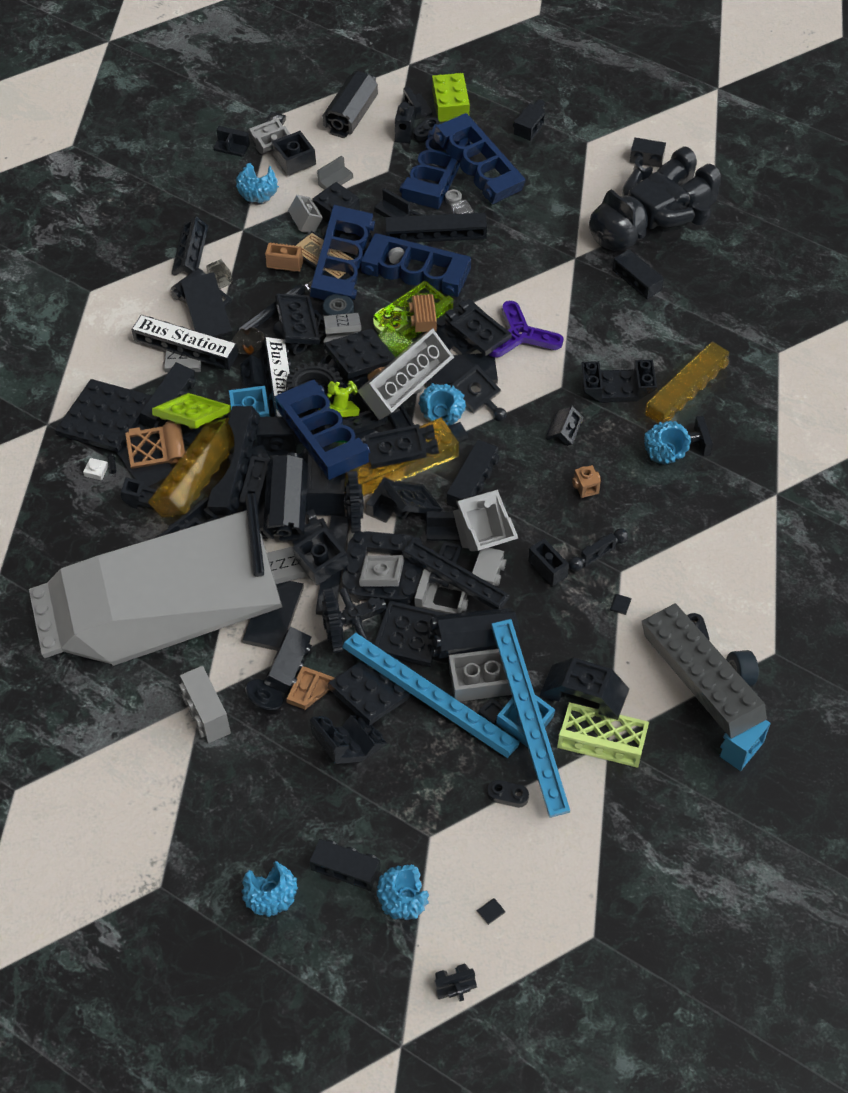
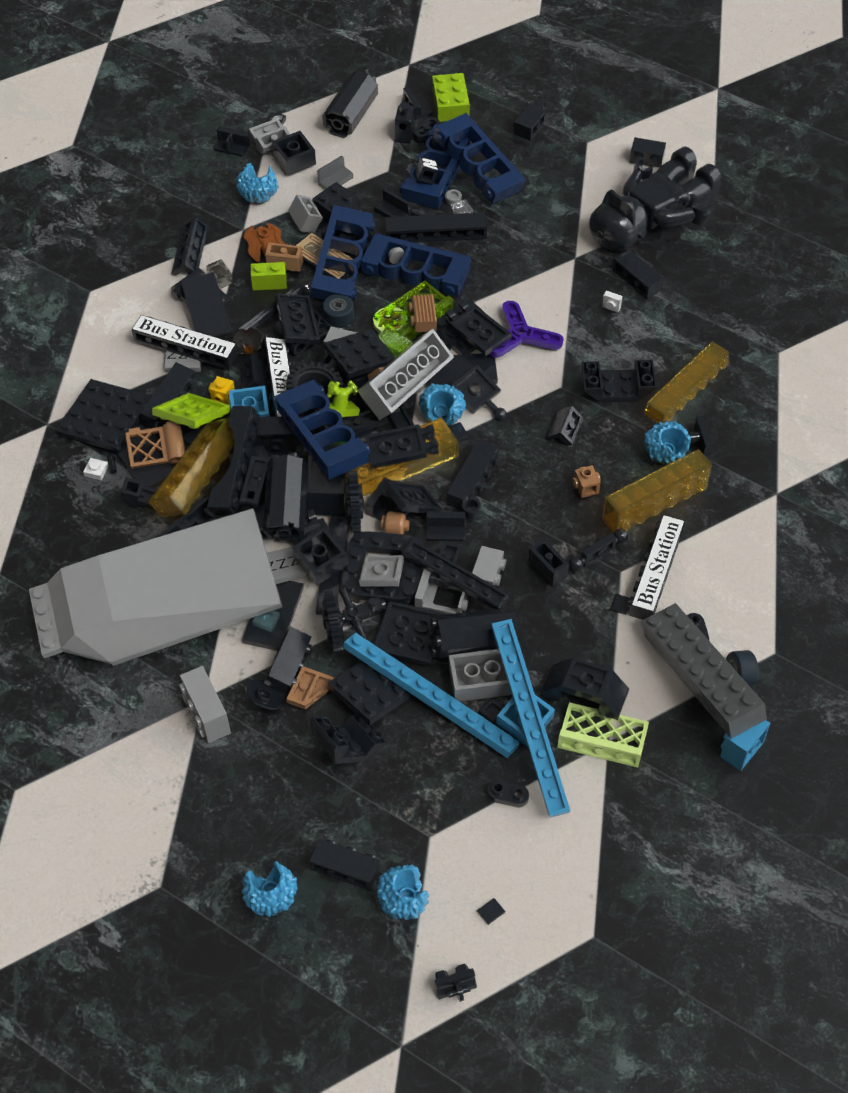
(220, 390): none -> yellow brick
(254, 532): black axle -> none
(259, 239): none -> dark orange piece
(267, 620): none -> clear light blue plate
(268, 276): none -> lime brick
(342, 323): light grey tile -> none
(394, 523): none -> medium nougat head
(426, 170): none -> black brick
(483, 521): light grey piece -> none
(612, 301): none -> white plate
(657, 491): none -> clear yellow brick
(657, 567): none -> brick

